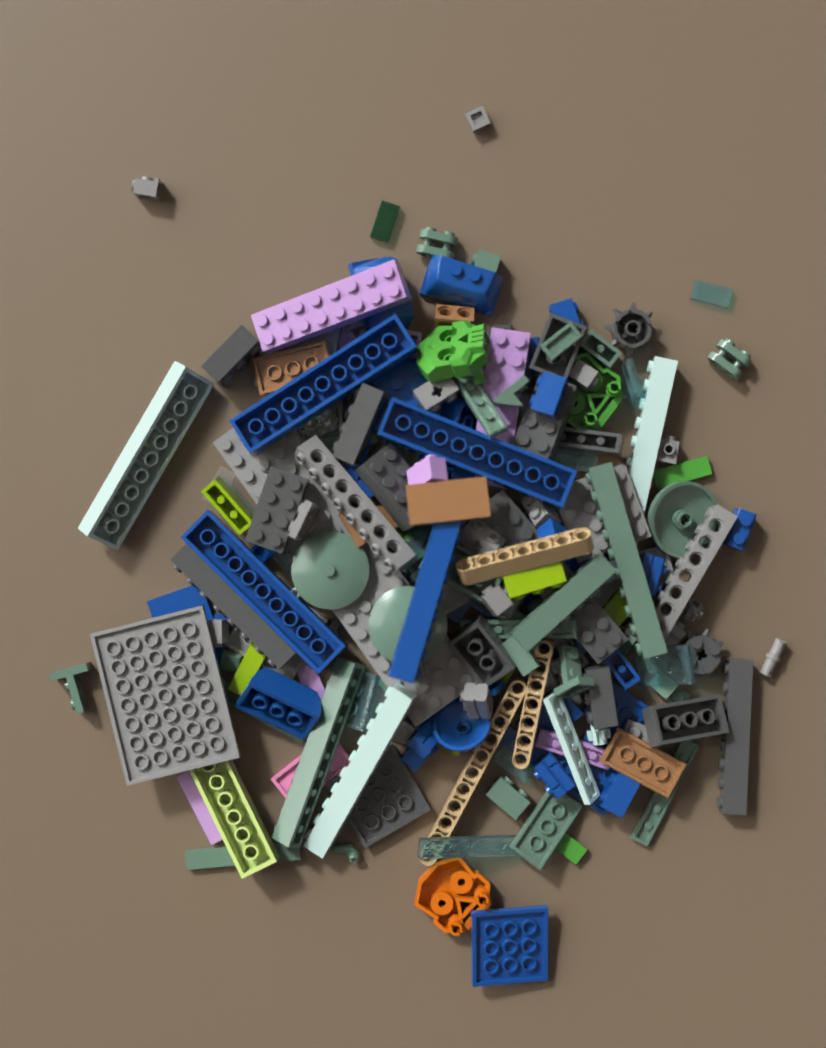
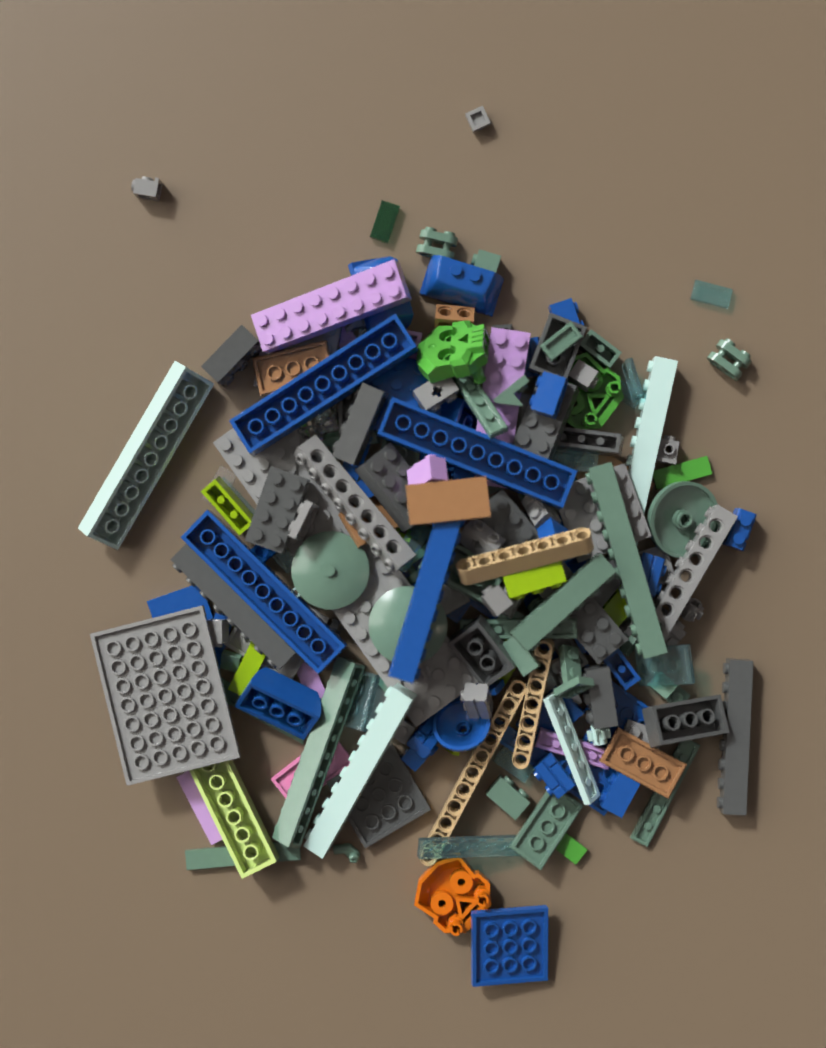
(74, 685): sand green bracket -> none
(629, 318): dark grey brick -> none
(710, 649): dark grey brick -> none
(773, 657): light grey pin -> none

